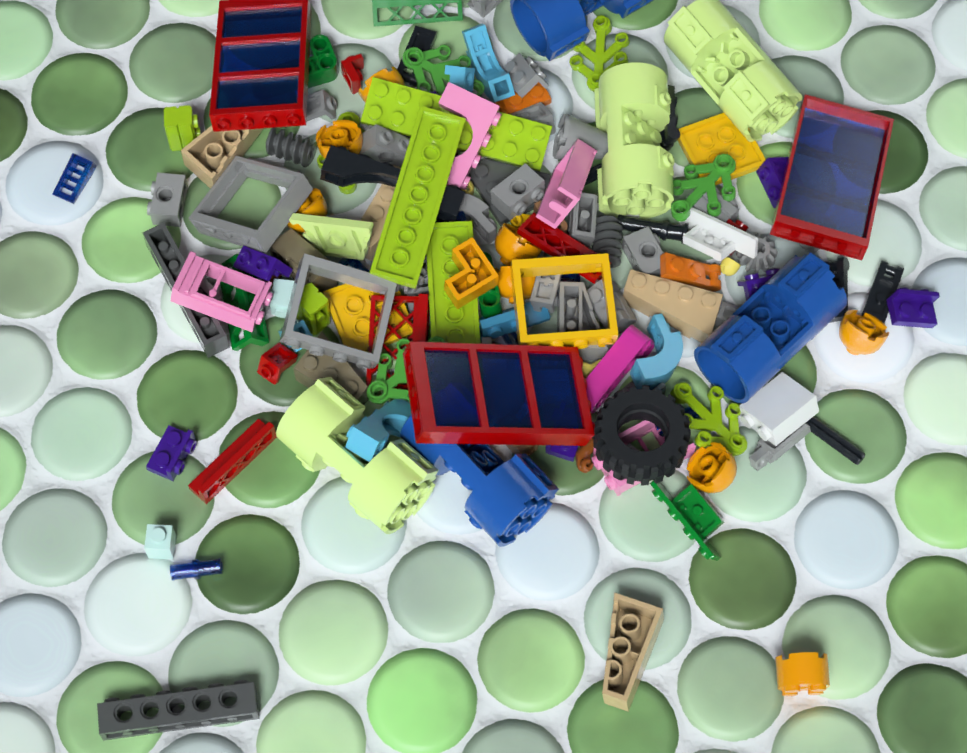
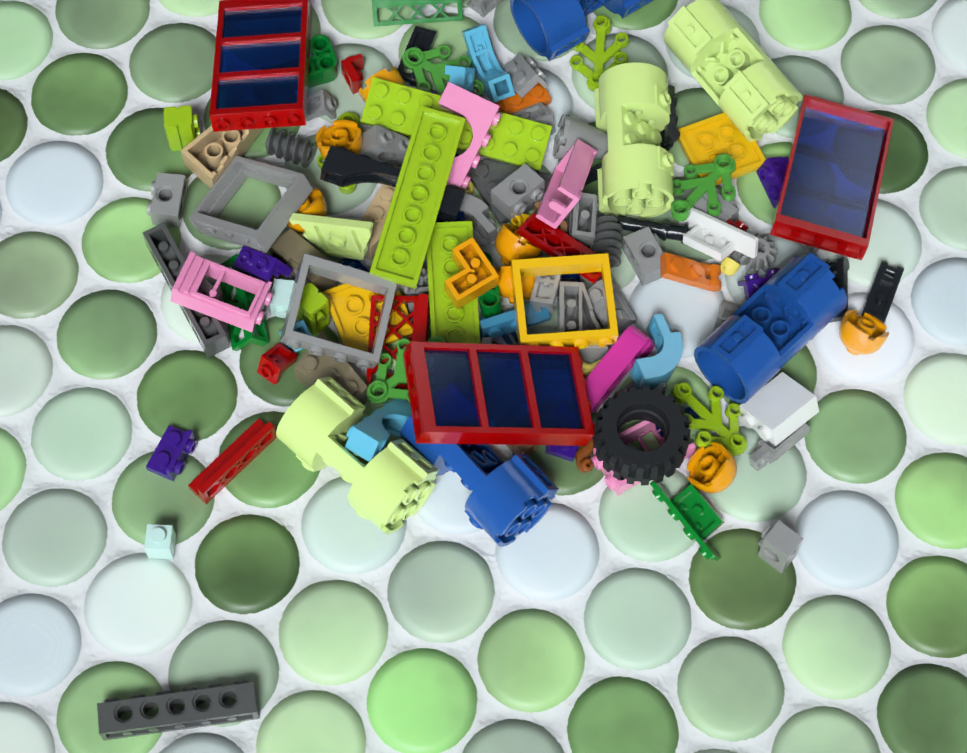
(74, 161): clear blue slope -> none
(196, 569): clear blue pin -> none
(630, 644): tan wedge -> none
(682, 305): tan wedge -> none
(779, 546): none -> light grey brick
(802, 673): light orange brick -> none
(836, 441): black axle -> none
(913, 308): dark purple bracket -> none

